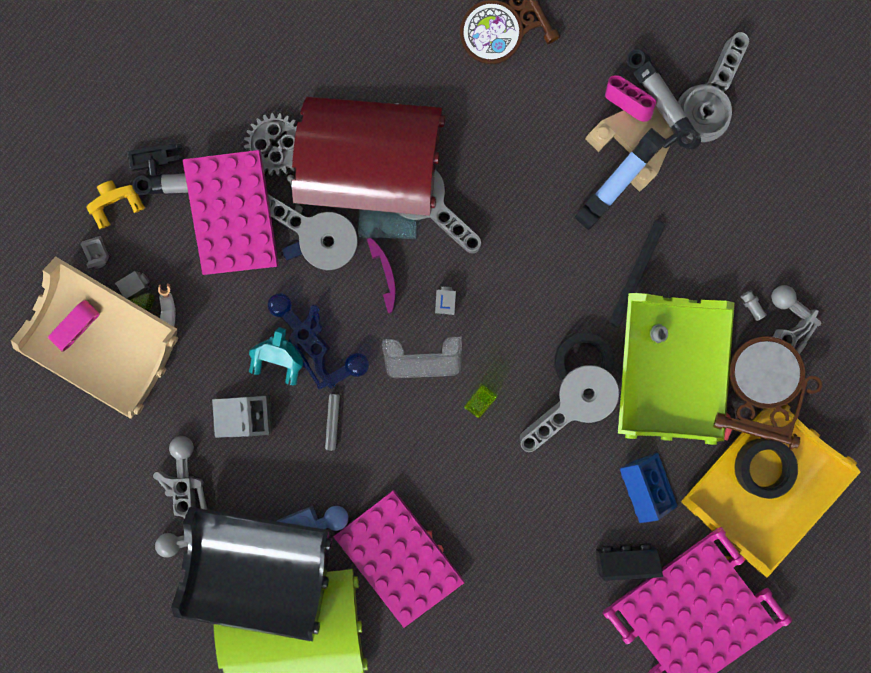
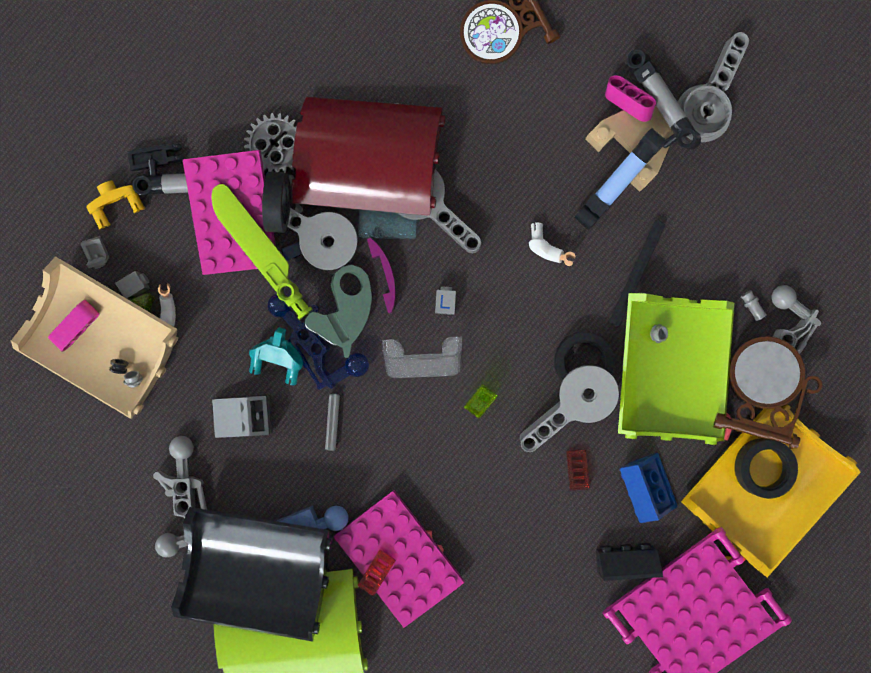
(118, 366): none -> black bush
(132, 379): none -> light grey plate
(257, 246): none -> lime piece
(276, 202): none -> black tyre
(353, 311): none -> sand green animal
(368, 587): none -> clear red slope
(544, 249): none -> white arm
(575, 487): none -> clear red slope

